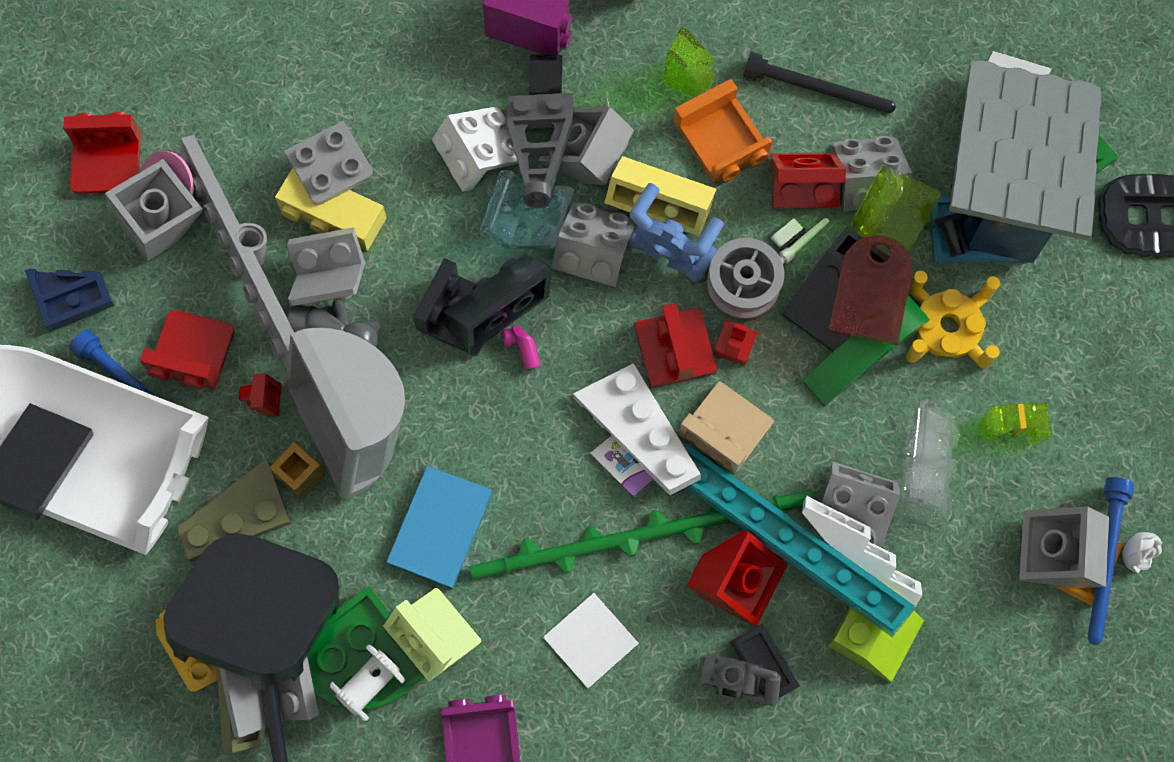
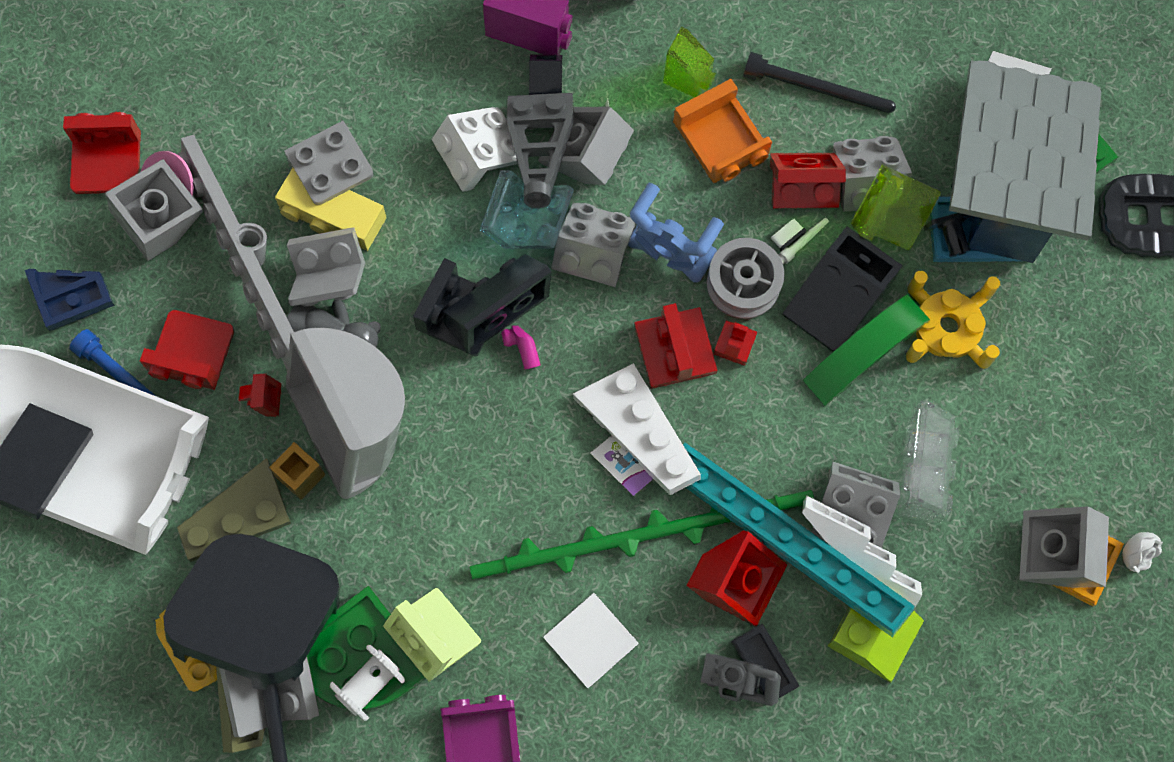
(439, 527): dark azure tile -> none
(677, 200): light yellow brick -> none
(726, 427): tan bracket -> none
(872, 293): clear red plate -> none
(1016, 420): clear neon green leg -> none
(1117, 494): blue piece -> none

